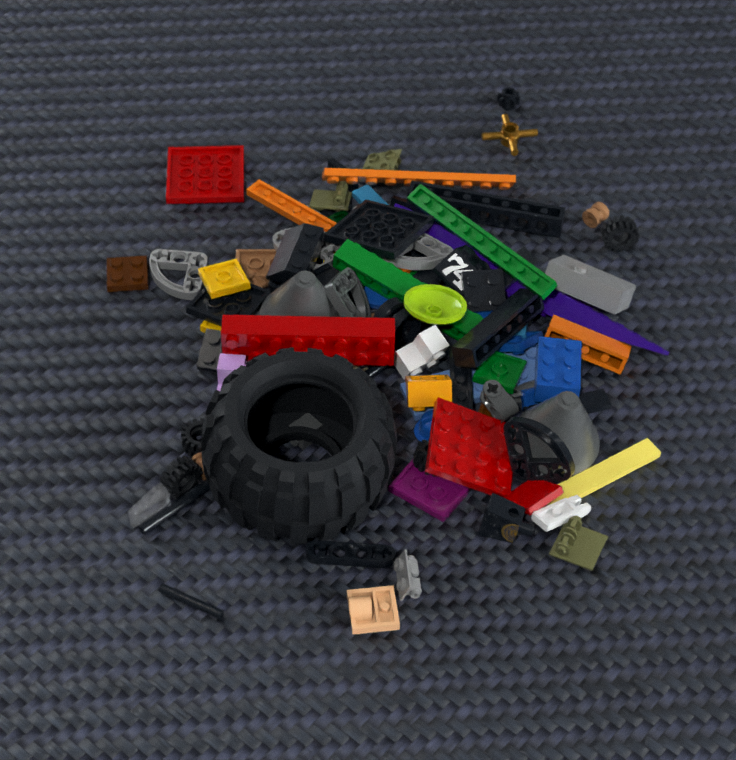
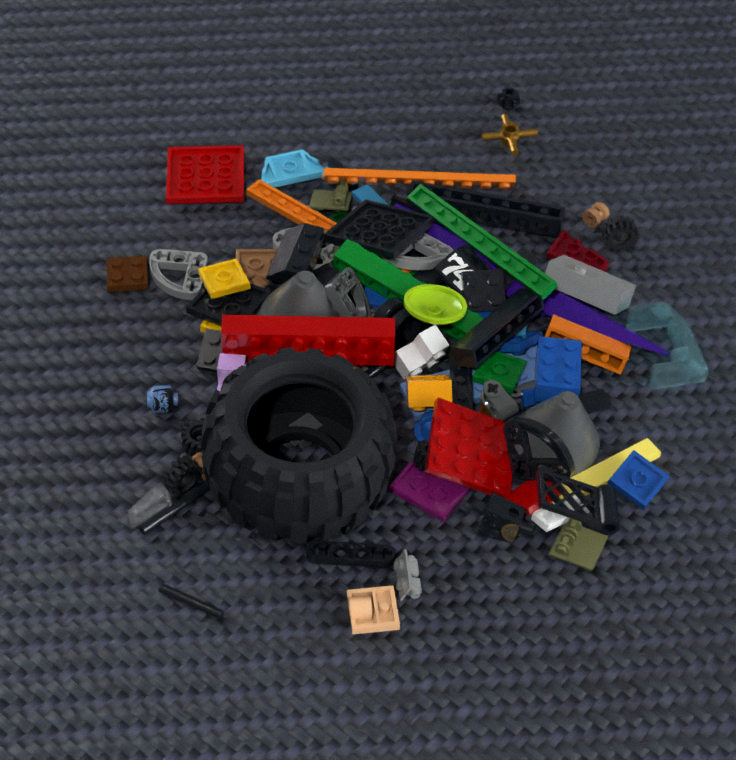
(162, 399): none -> head
(291, 168): none -> medium azure wing
(383, 161): olive hinge -> none
(573, 248): none -> dark red wing
(601, 503): none -> black piece
(638, 479): none -> blue plate
(686, 362): none -> clear light blue windscreen

